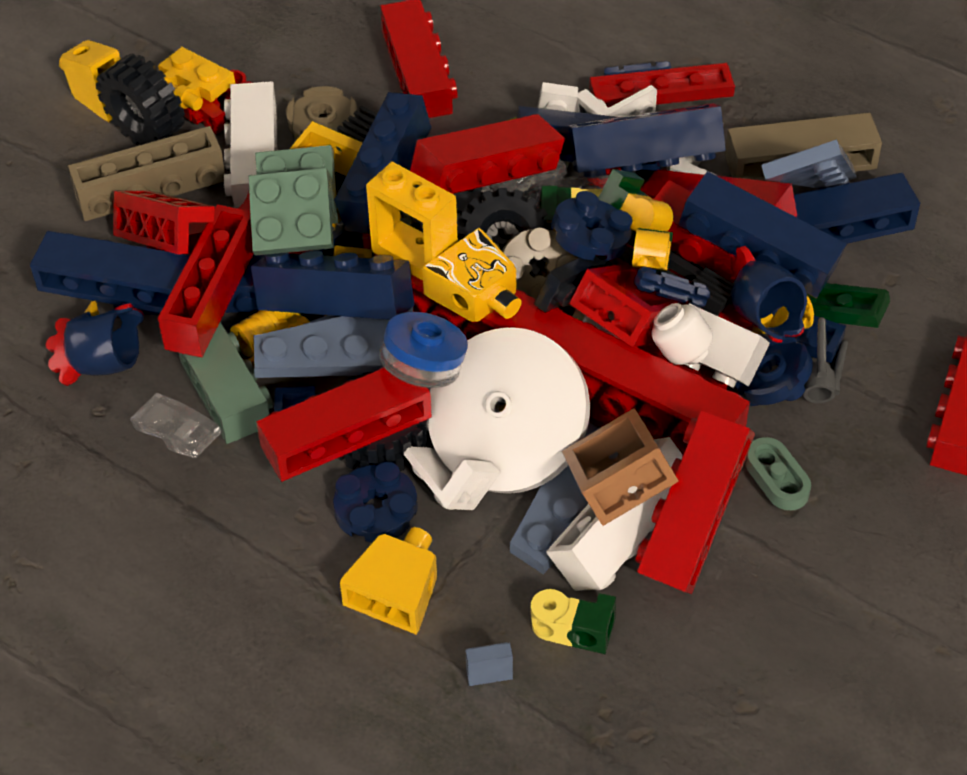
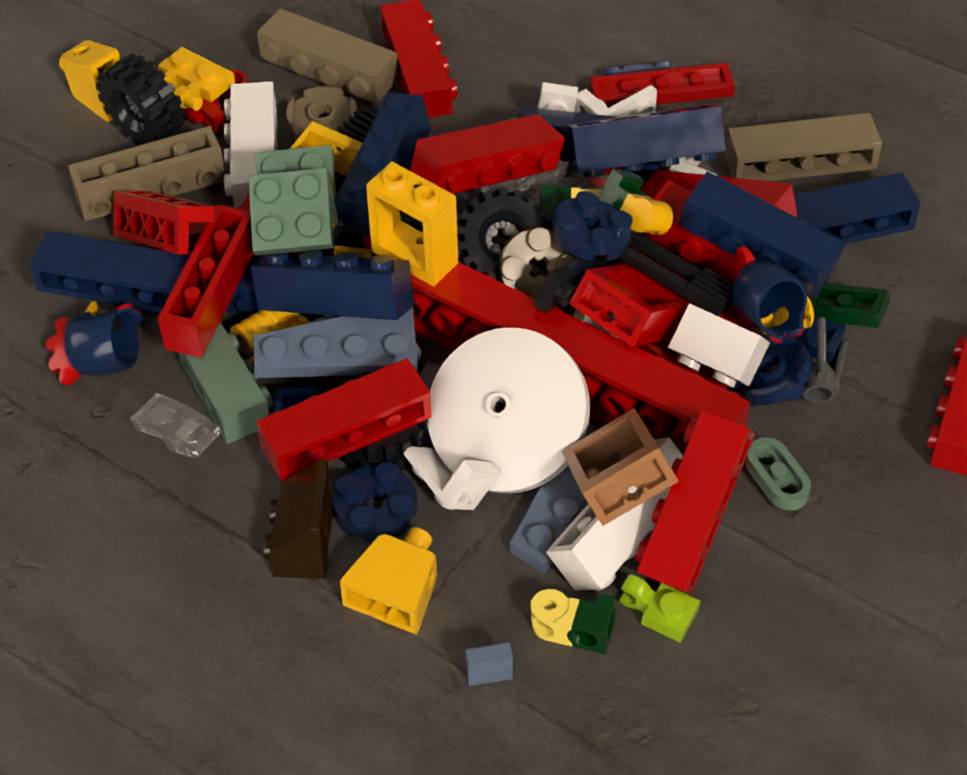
(301, 524): none -> dark brown slope
(328, 55): none -> dark tan brick
(423, 349): blue piece -> none
(473, 279): yellow torso -> none
(652, 249): yellow leg -> none
(664, 611): none -> lime plate
(671, 287): dark blue axle -> none
(682, 334): white head -> none
(813, 168): sand blue wing -> none

